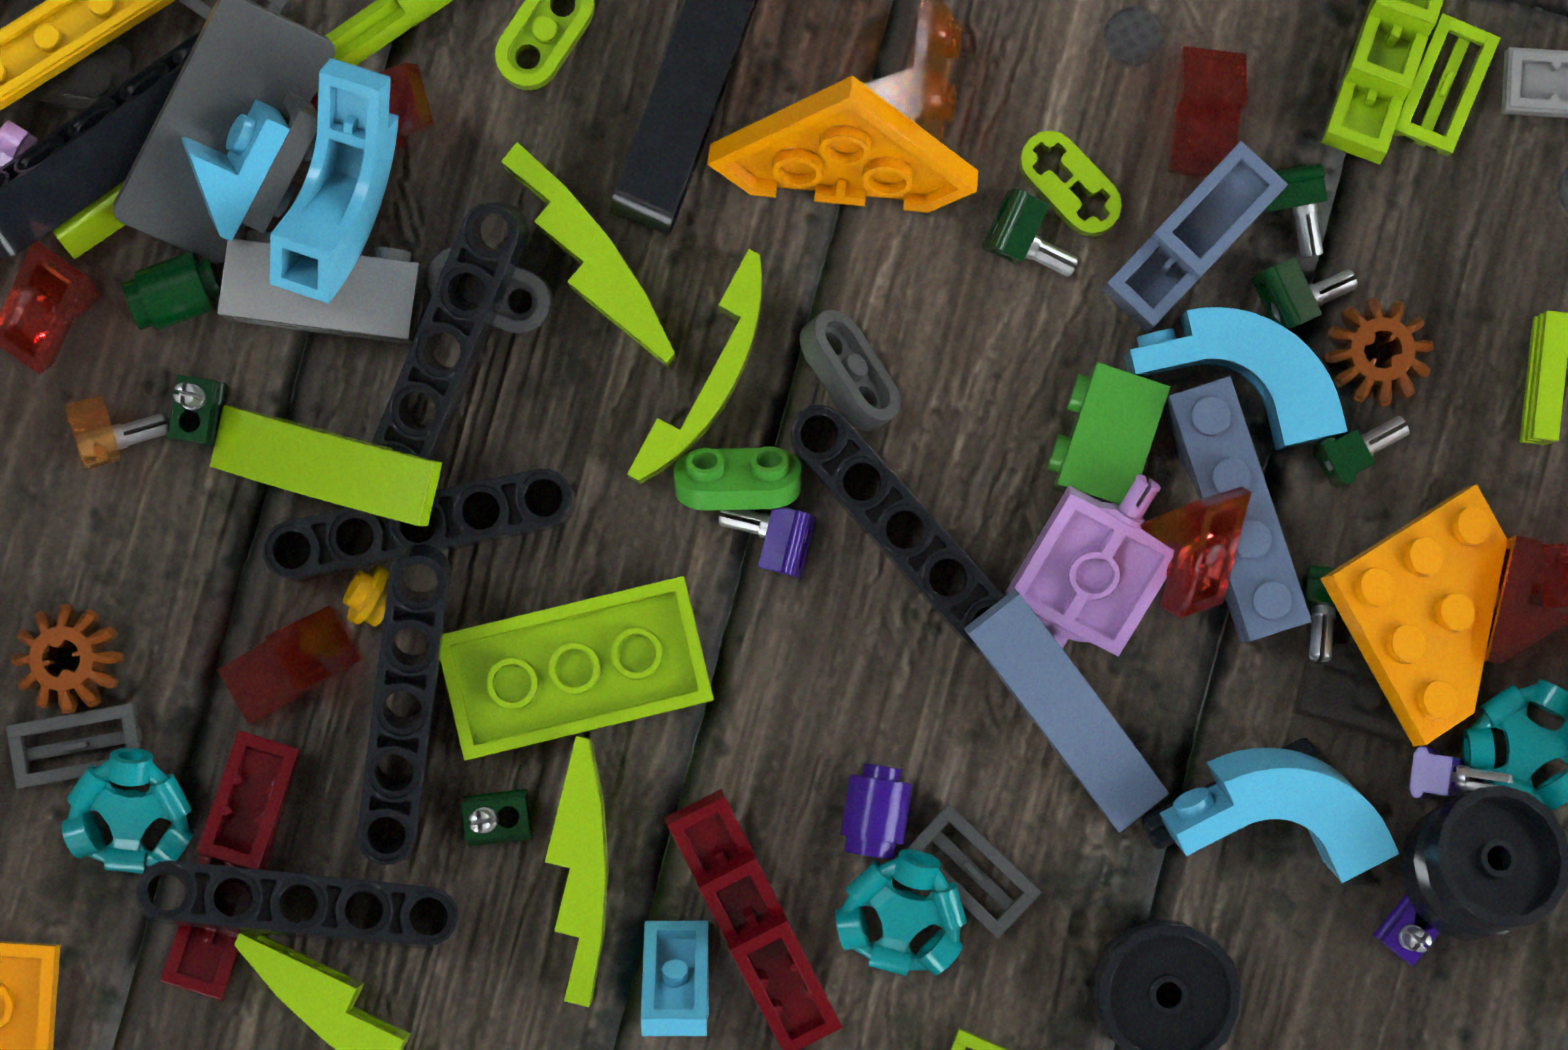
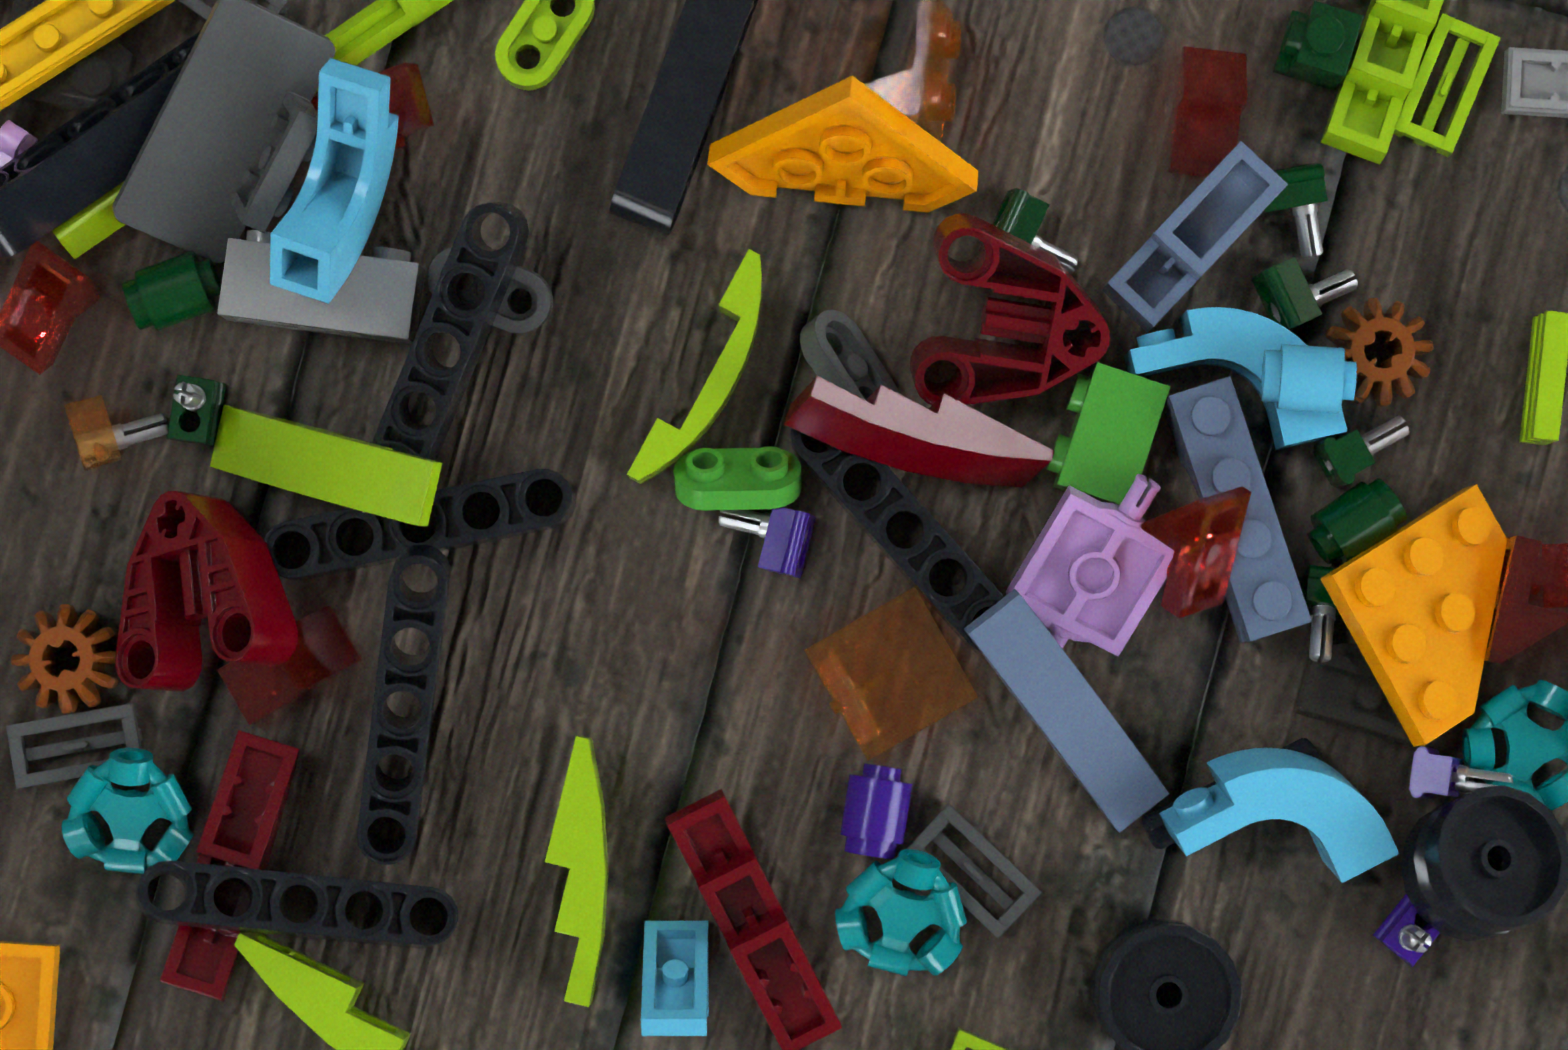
(192, 565): none -> dark red connector
(233, 179): medium azure slope -> none
(367, 596): yellow plate -> none
(483, 822): dark green piece -> none
(574, 668): lime plate -> none
(603, 275): lime slope -> none
(890, 673): none -> clear orange plate
(936, 442): none -> dark red slope
(1006, 370): none -> dark red connector
(1081, 172): lime beam -> none
(1308, 378): none -> medium azure brick
(1318, 45): none -> dark green brick
(1356, 521): none -> dark green brick

